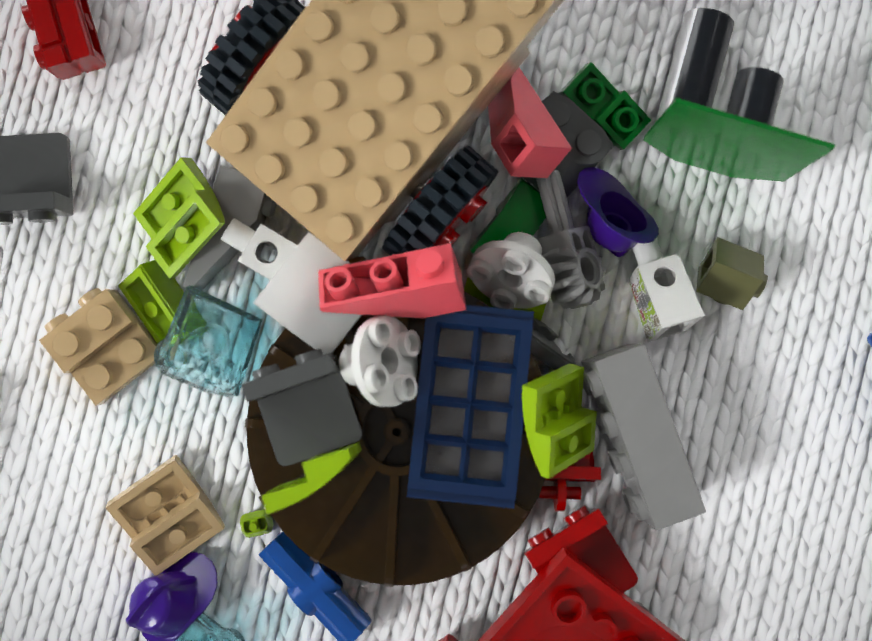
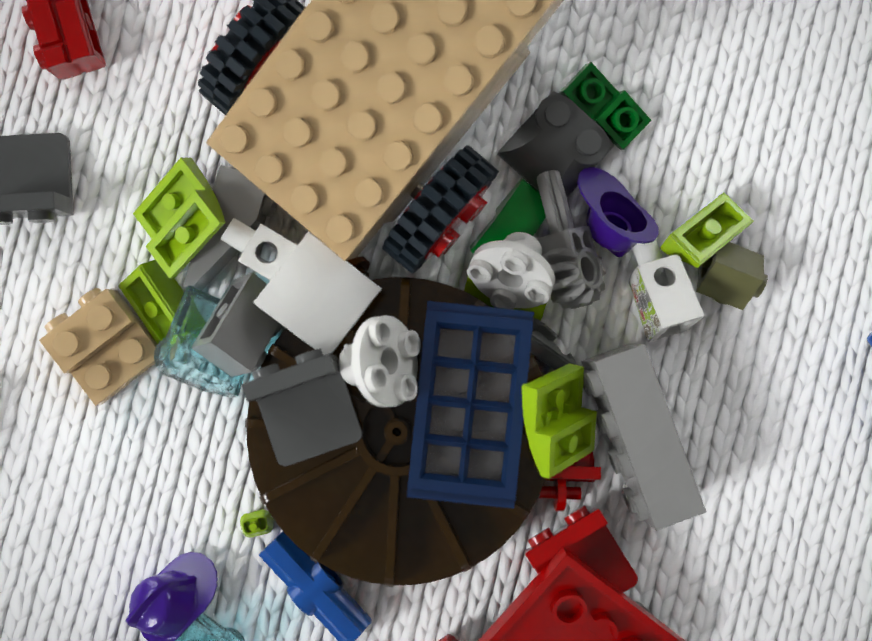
(165, 515): tan slope -> none
(238, 329): none -> light grey brick
(318, 472): lime slope -> none
(397, 285): coral slope -> none
(525, 131): coral slope -> none
(707, 231): none -> lime slope
(729, 142): piece -> none

